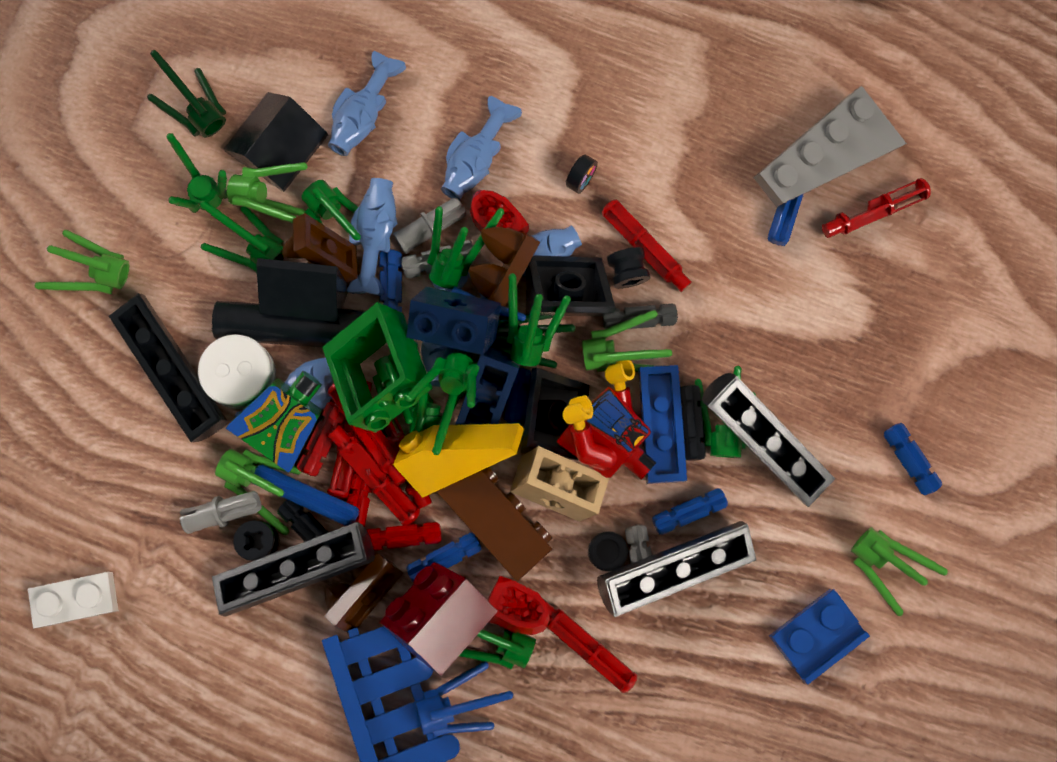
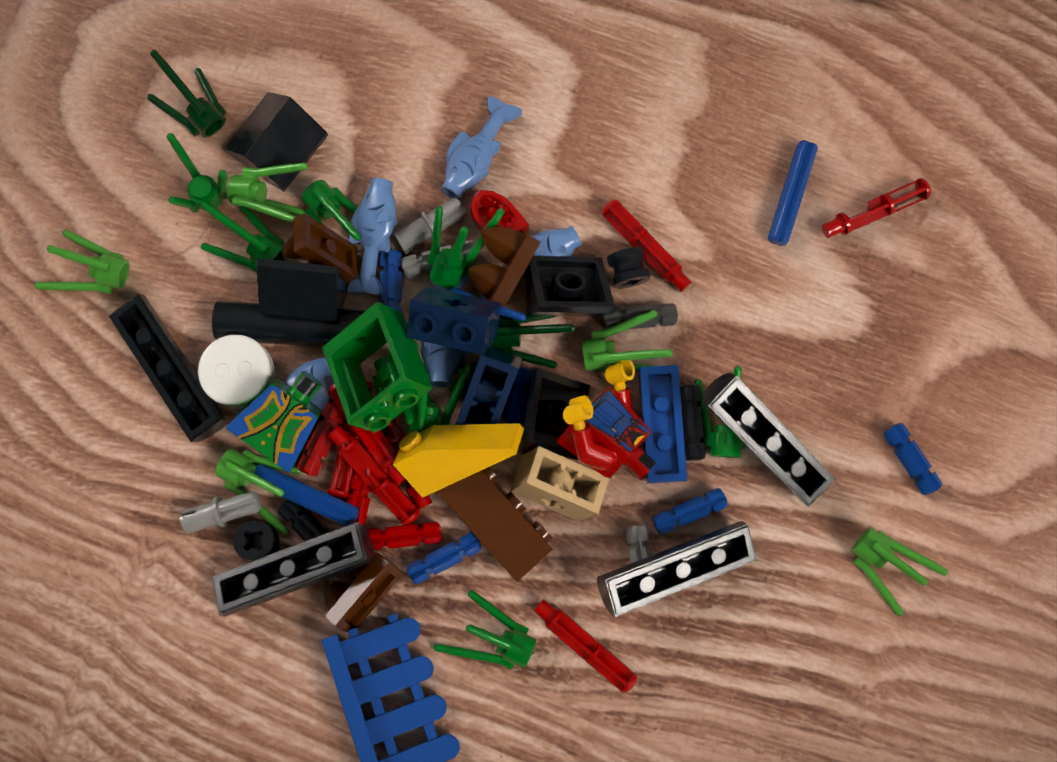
(73, 599): white plate -> none
(357, 112): medium blue animal -> none
(437, 712): blue plant -> none
(438, 616): brick -> none
(455, 376): green plant -> none
(518, 607): red rock -> none
(528, 341): green plant -> none
(581, 173): black tile -> none
(607, 551): black tile -> none
(819, 636): blue plate -> none
(837, 144): light grey wing -> none

